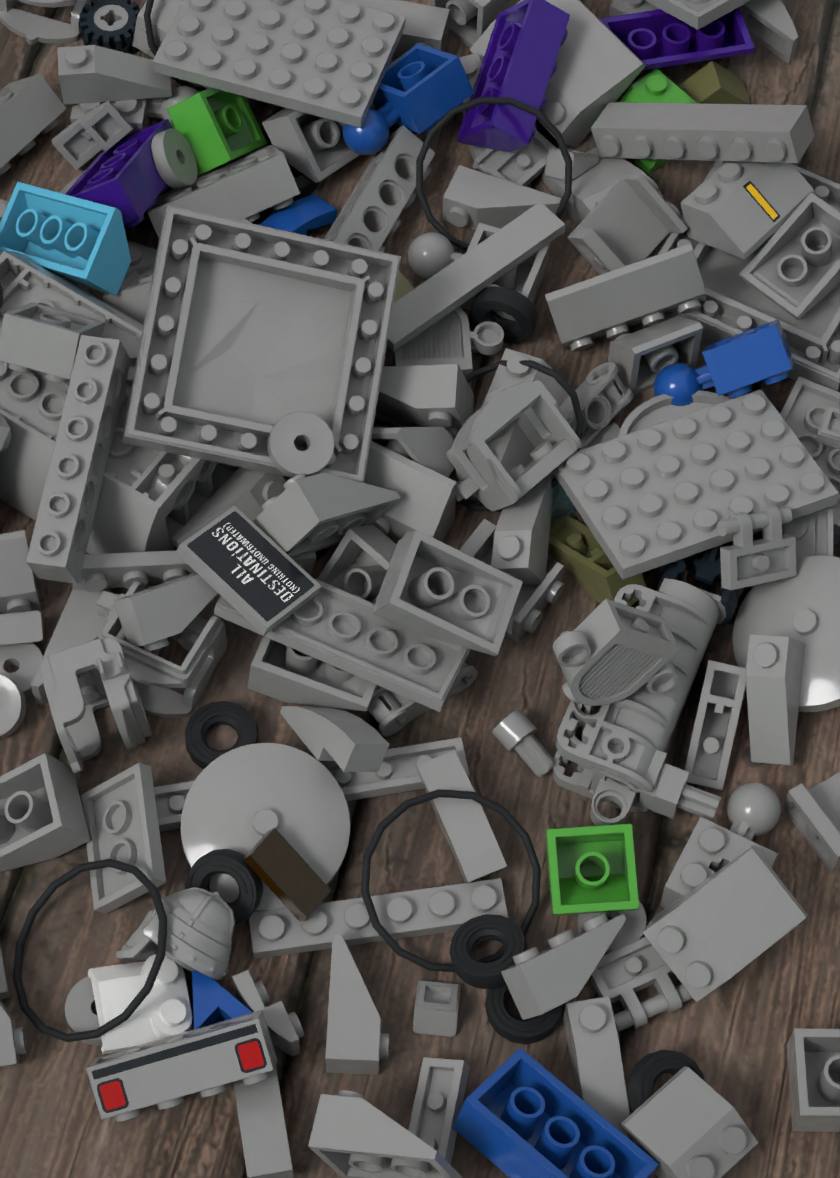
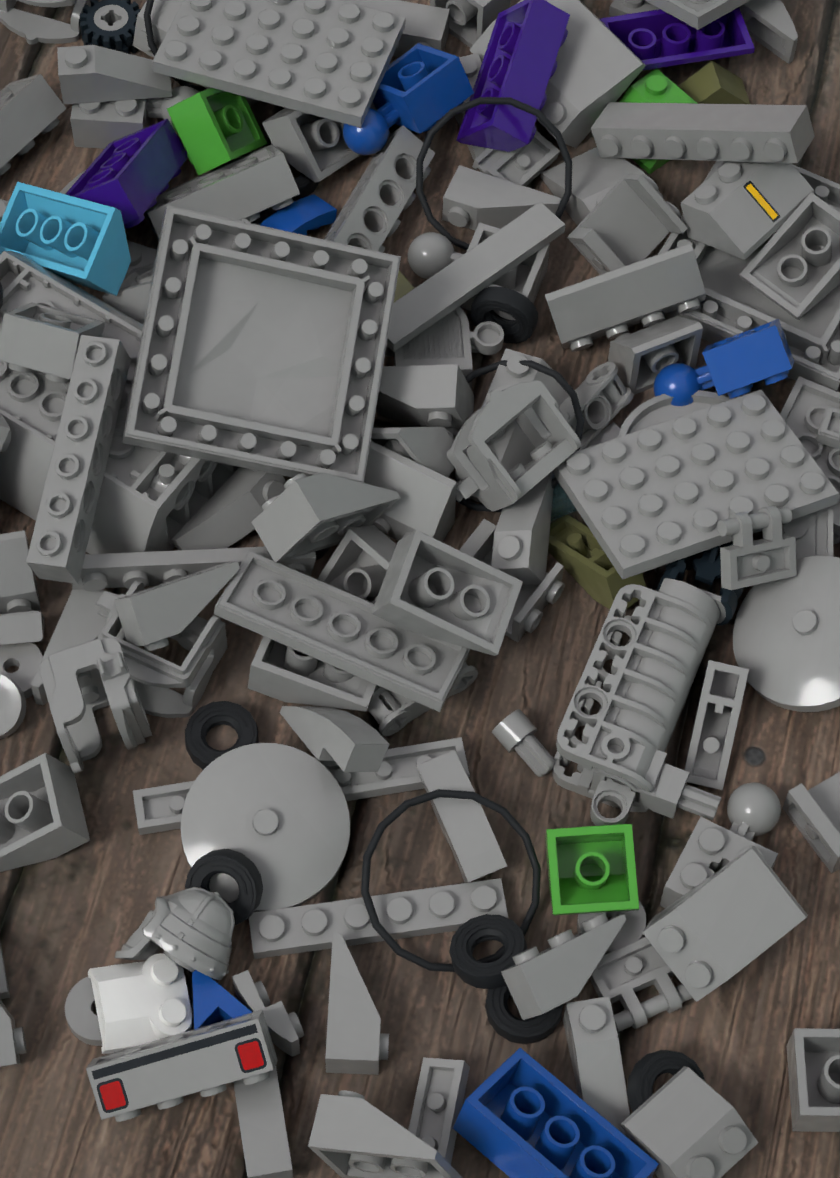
(91, 133): light grey slope -> none
(126, 829): light grey plate -> none
(161, 948): black piece -> none
(174, 158): light grey piece -> none
(248, 570): black tile -> none
(287, 874): dark brown tile -> none
(306, 427): light grey piece -> none
(436, 1008): light grey slope -> none
(580, 163): light grey slope -> none
(616, 655): light grey piece -> none
(773, 697): light grey slope -> none

